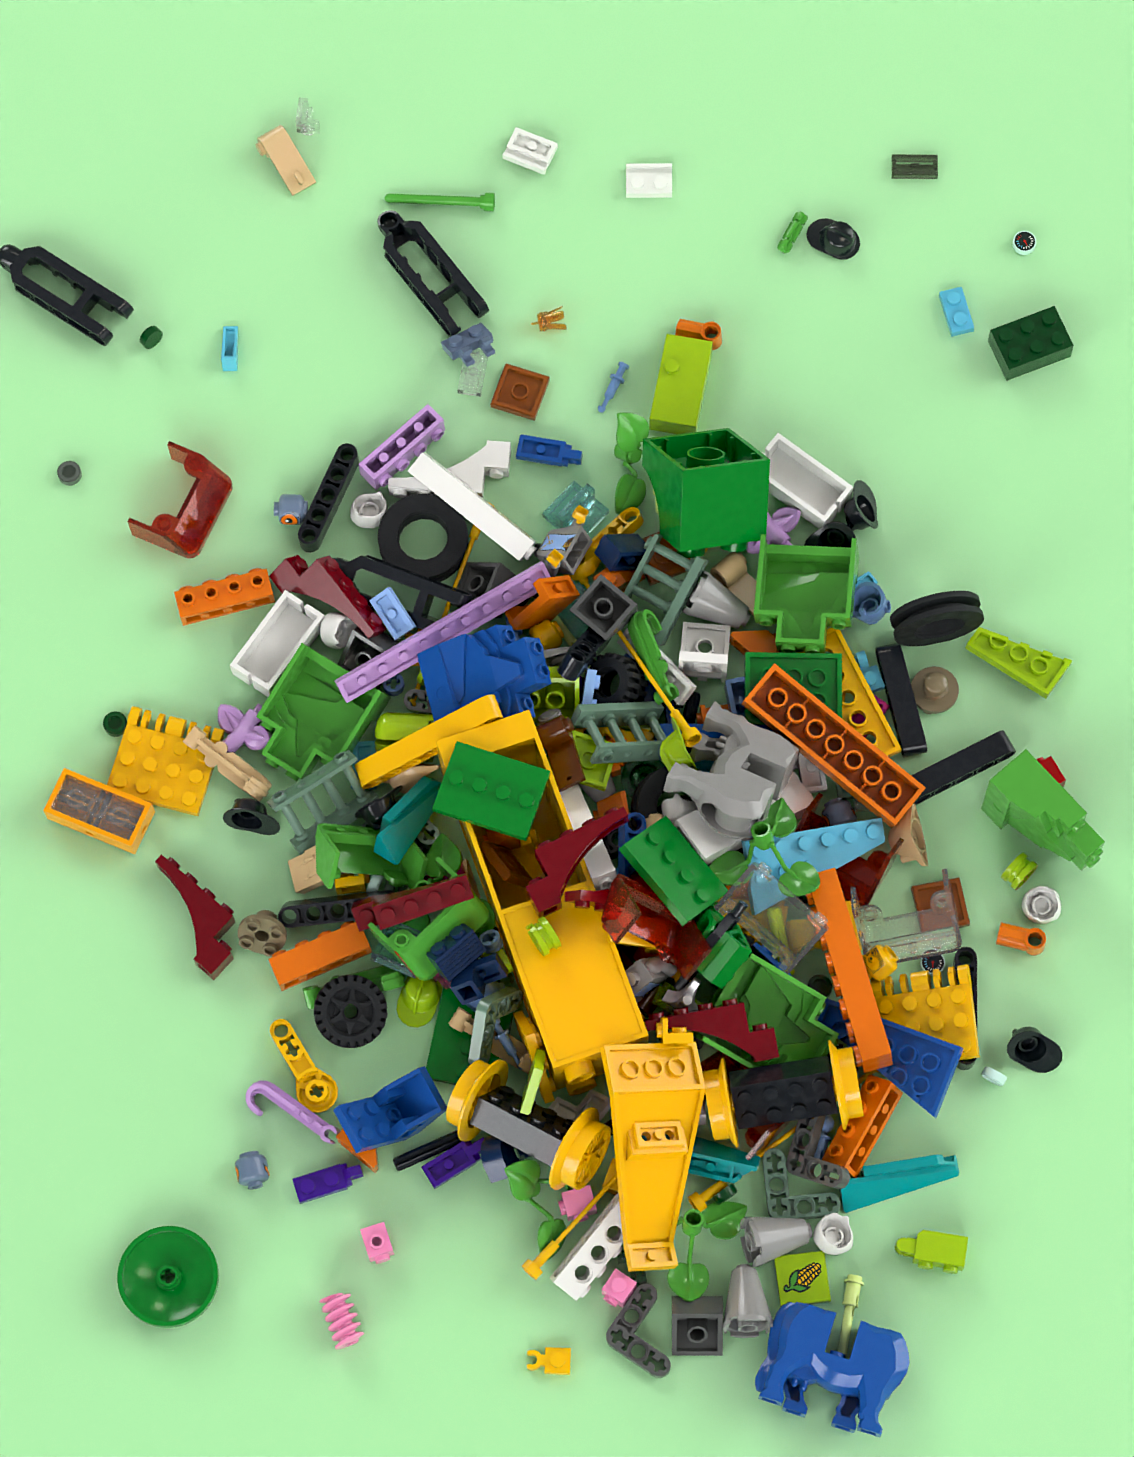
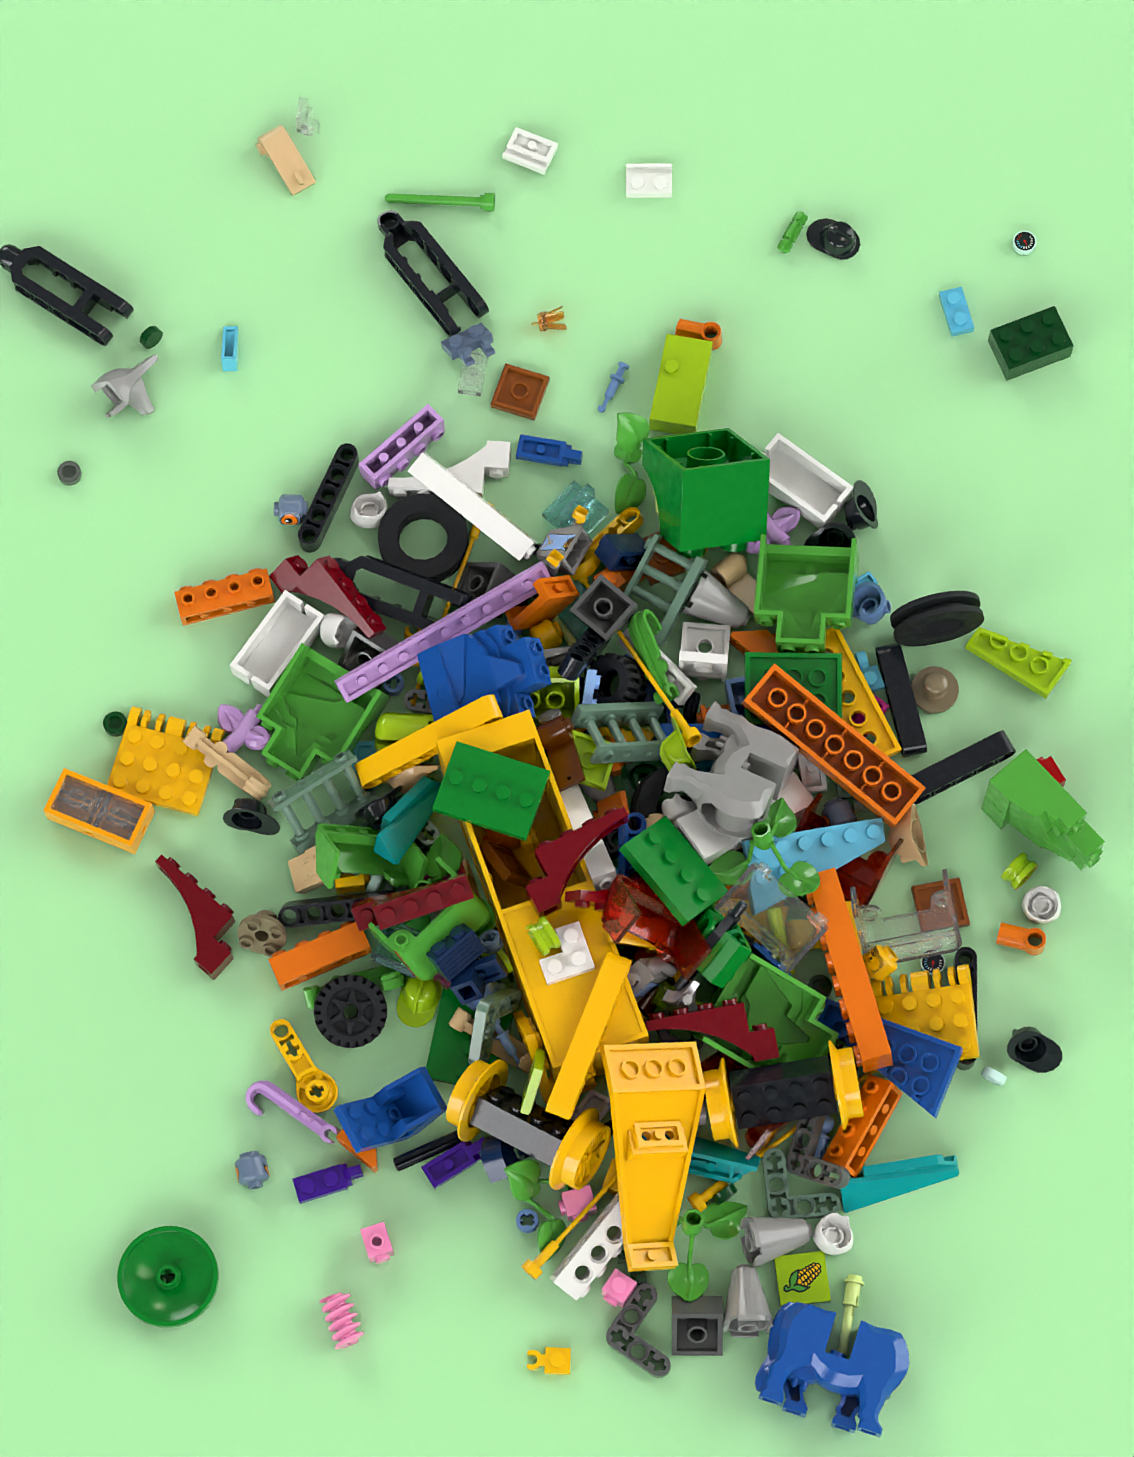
(126, 388): none -> light grey piece
(199, 512): clear red windscreen -> none
(392, 613): light blue plate -> none
(527, 1228): none -> medium blue bush
(573, 959): none -> white plate
(588, 1035): none -> yellow beam
(678, 1034): yellow bracket -> none
(914, 170): clear smoke tile -> none
(935, 1250): lime hinge -> none

